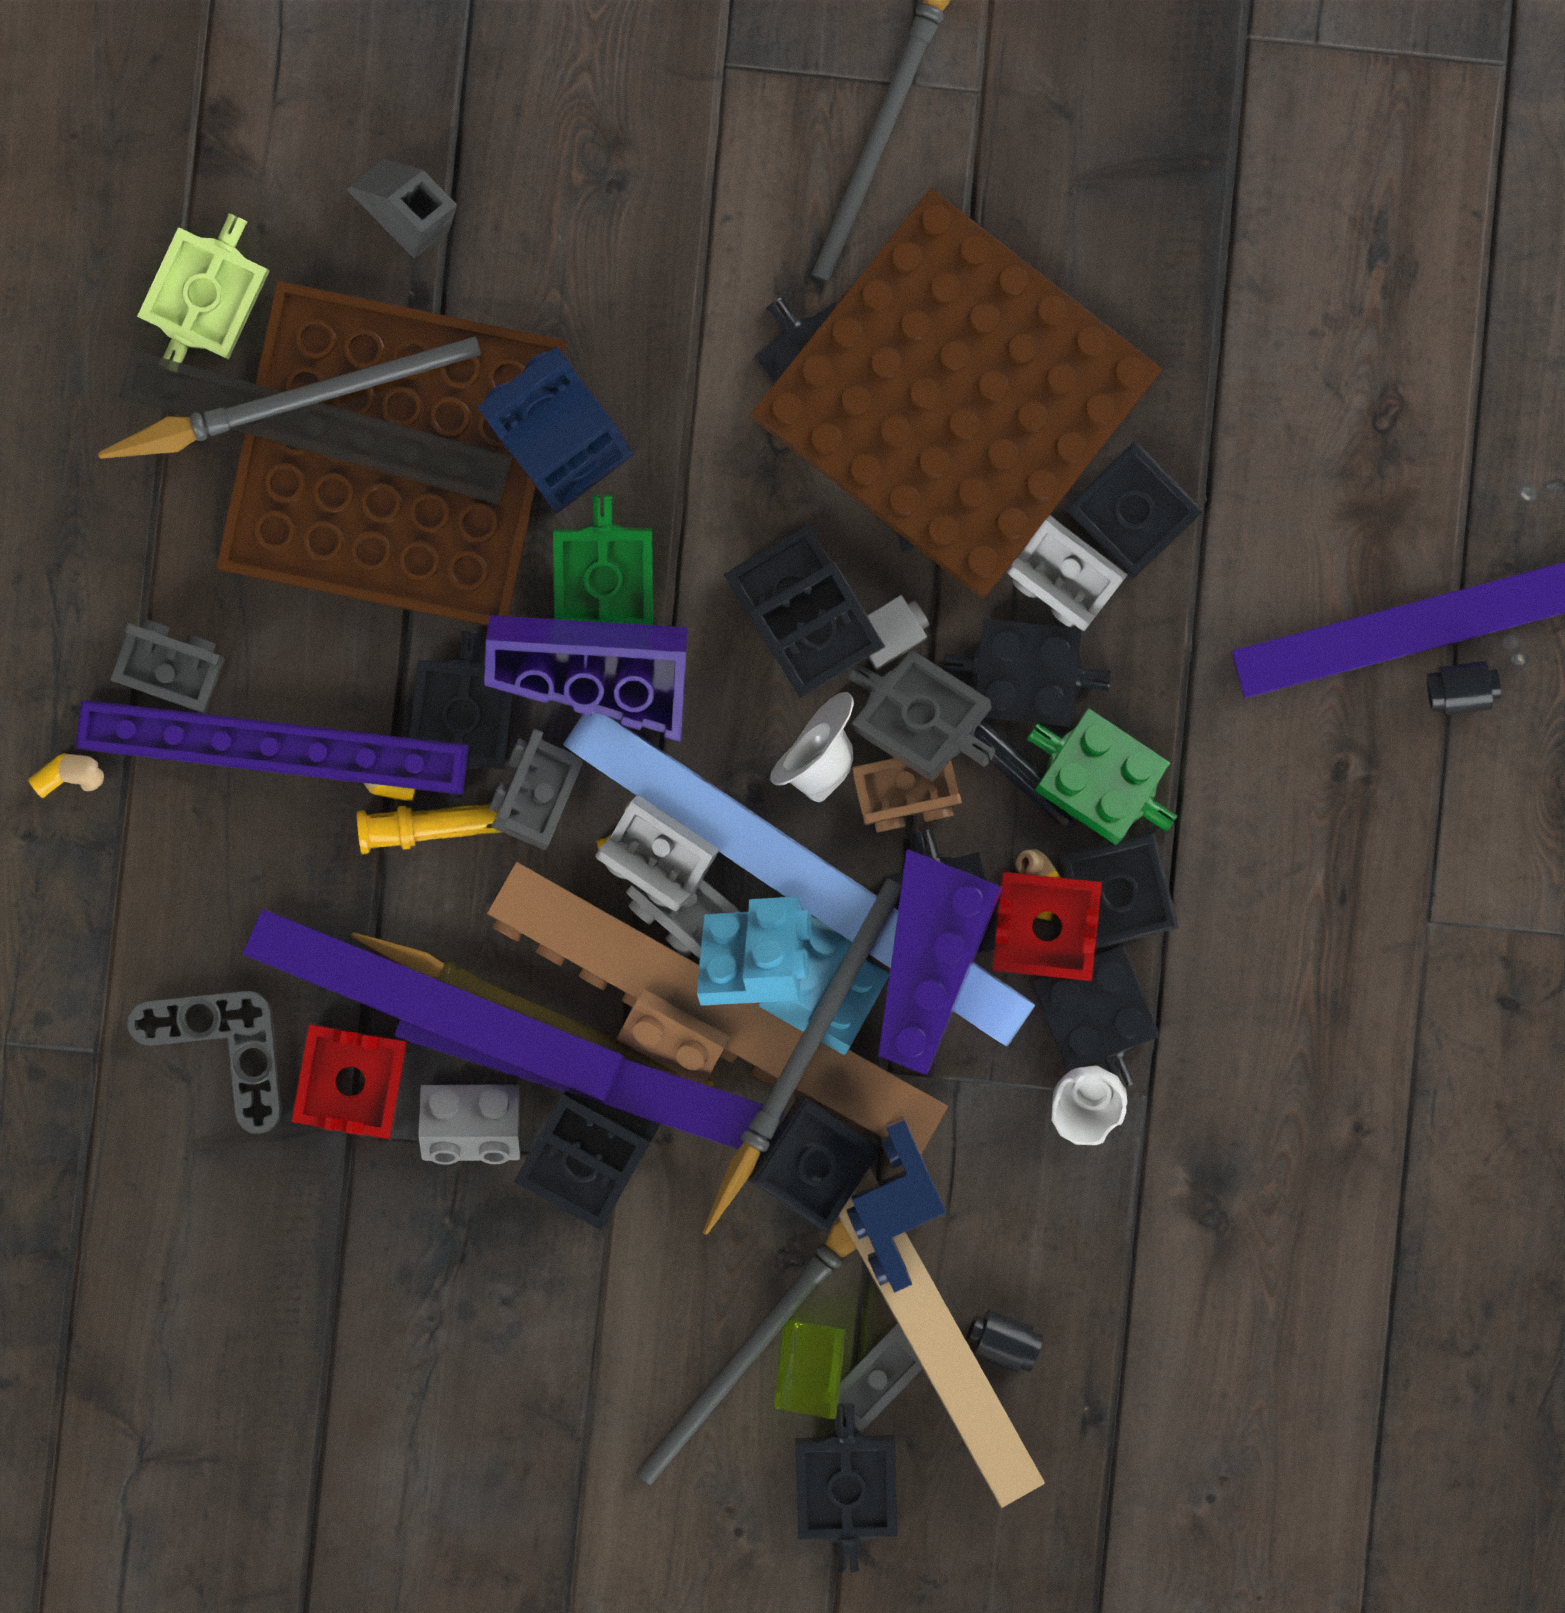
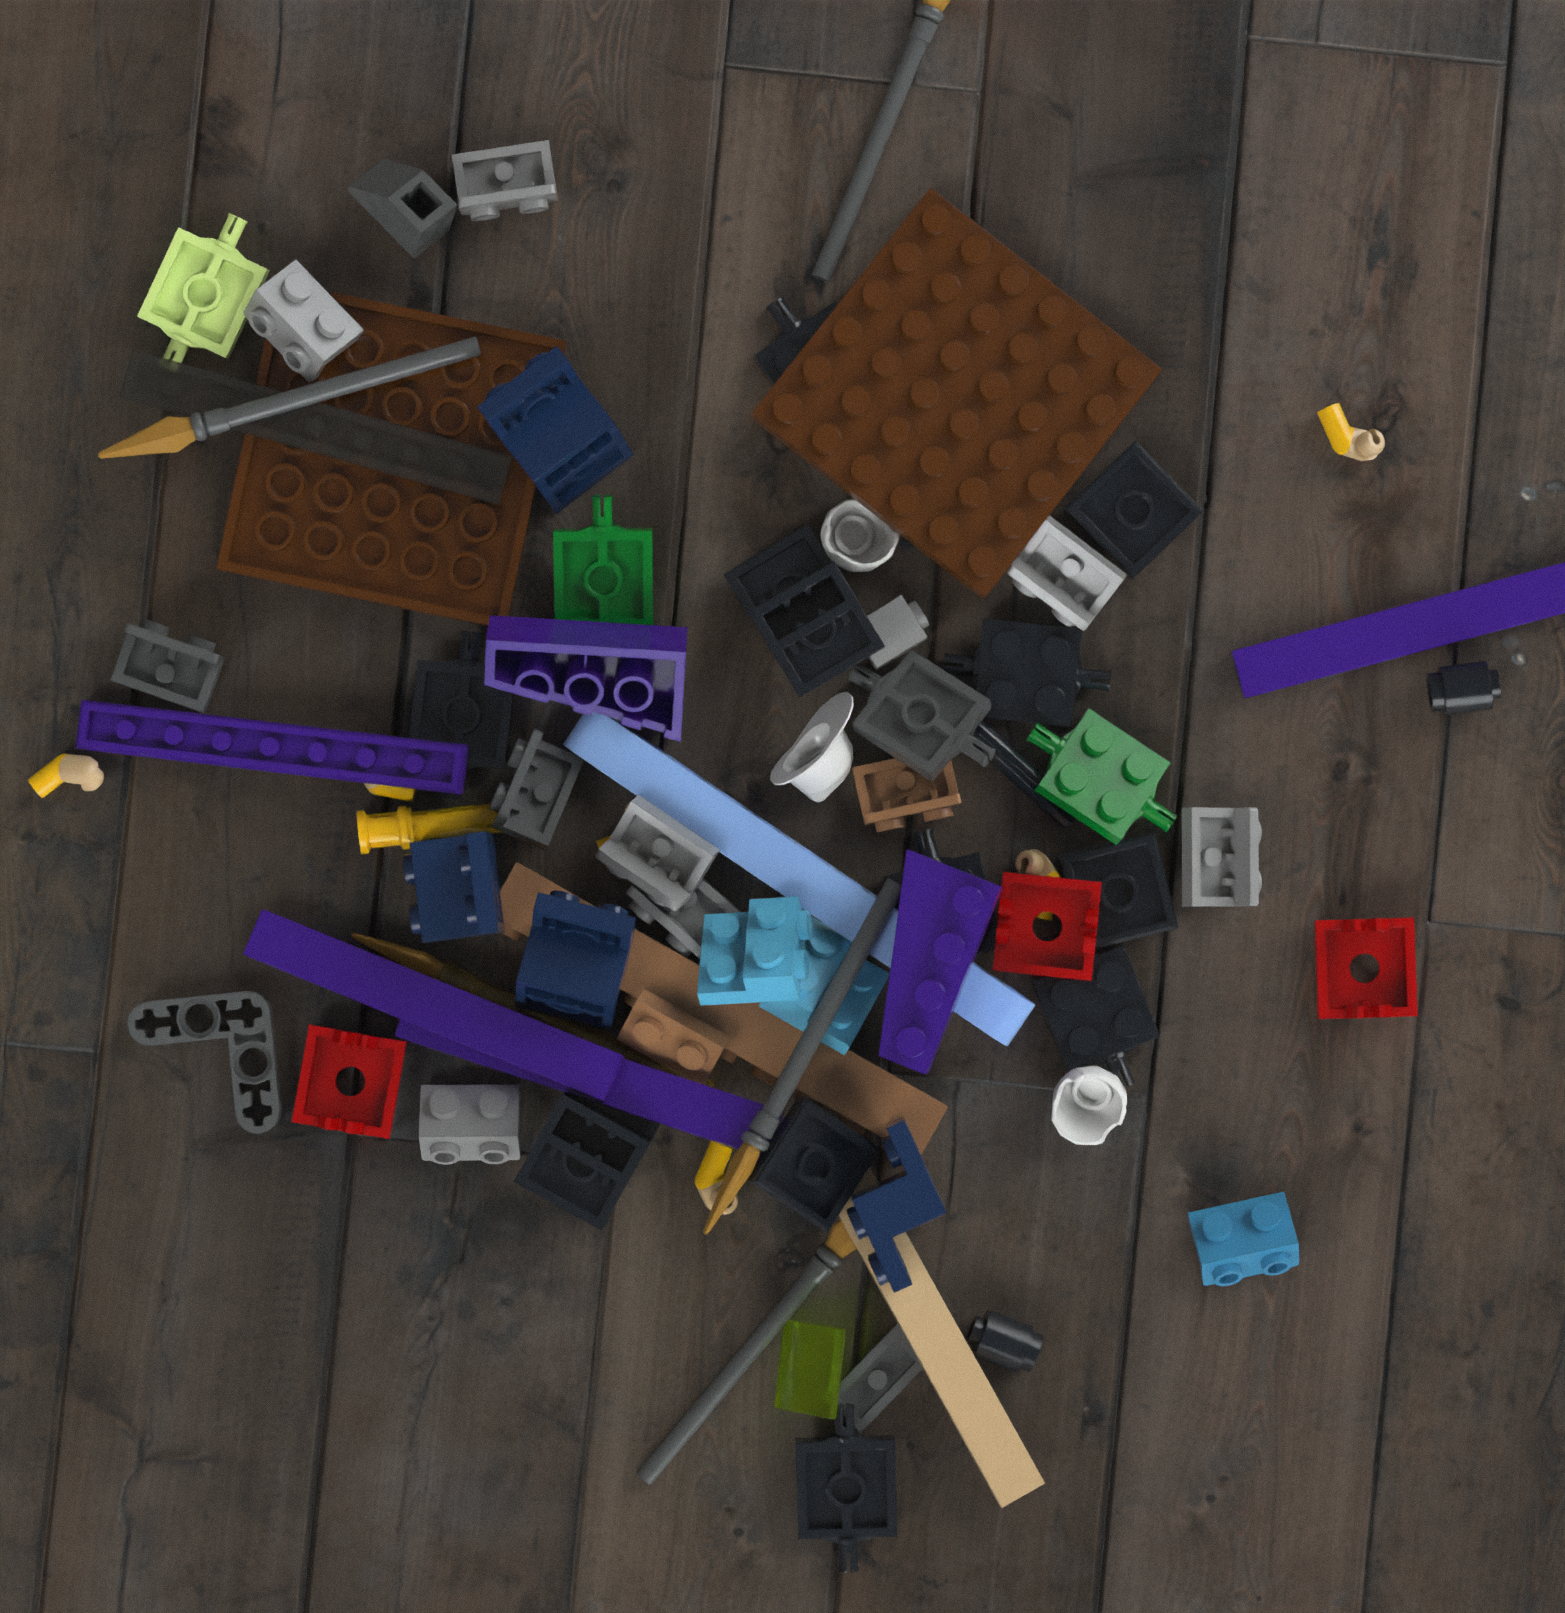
(301, 320): none -> light grey bracket
(454, 887): none -> dark blue bracket
(505, 180): none -> light grey bracket
(575, 960): none -> dark blue bracket
(711, 1174): none -> yellow arm
(857, 537): none -> white hair
(1220, 857): none -> light grey bracket
(1244, 1239): none -> dark azure bracket
(1349, 440): none -> arm
(1395, 986): none -> red piece

